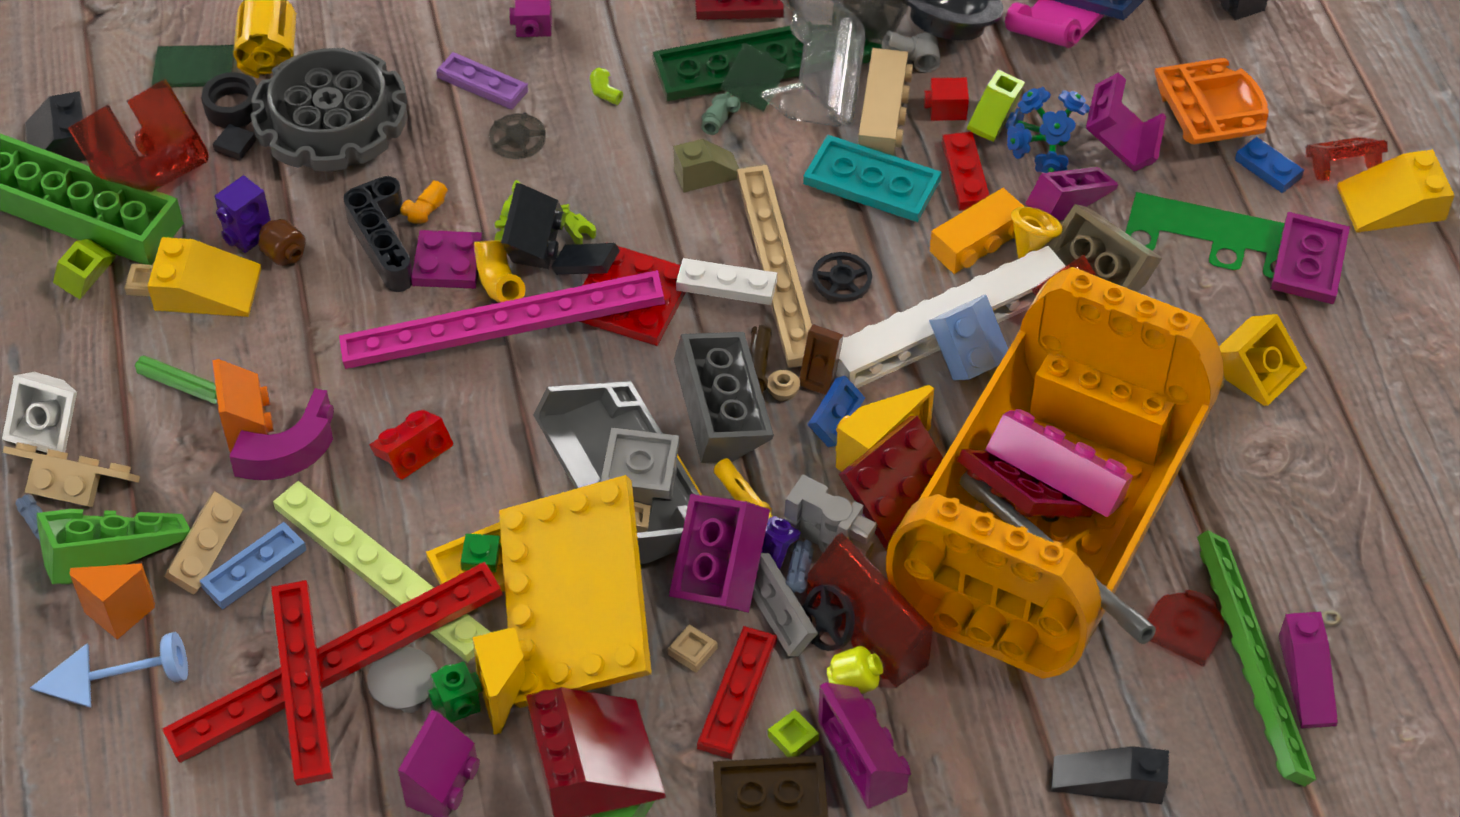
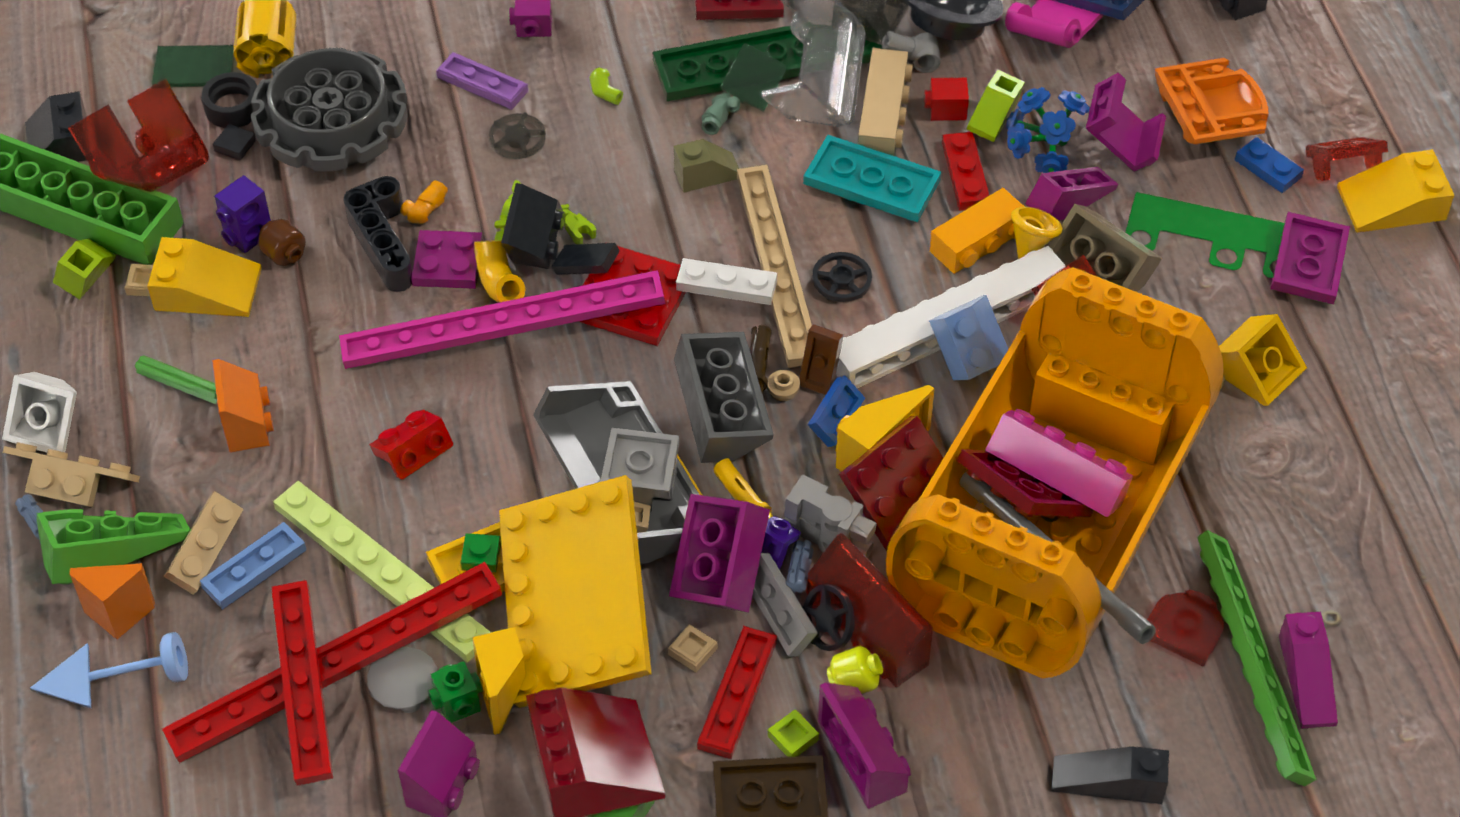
(288, 452): magenta arch -> none

